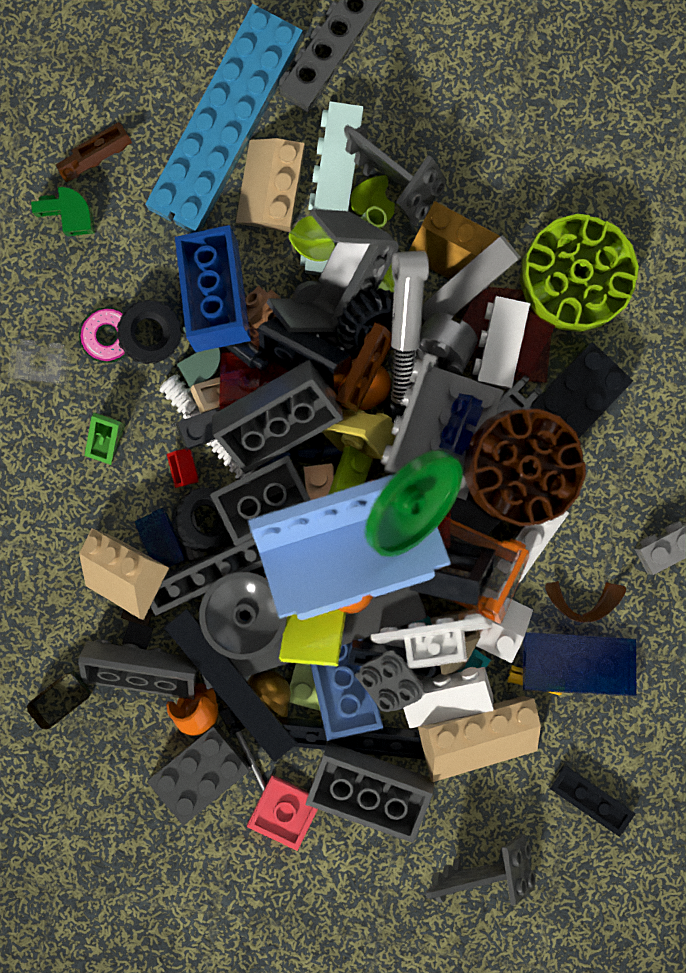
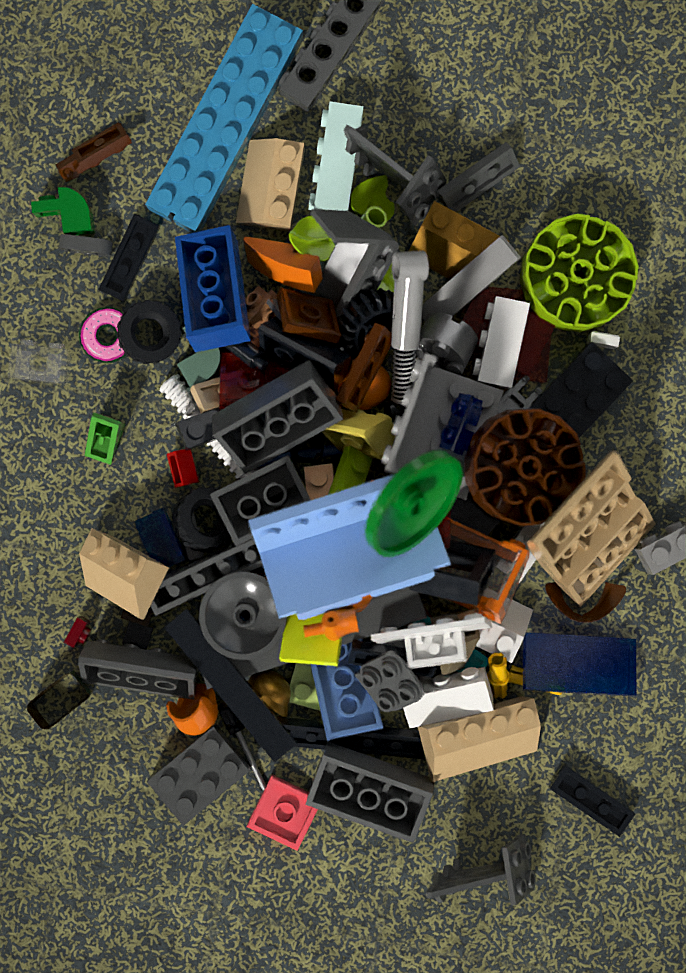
(78, 632): none -> dark red plate
(85, 245): none -> dark grey beam
(129, 257): none -> black tile
(284, 263): none -> orange slope
(308, 315): none -> reddish brown tile
(334, 624): none -> orange piece
(479, 178): none -> dark grey plate
(498, 675): none -> yellow axle
(592, 530): none -> tan slope
(603, 339): none -> white tile

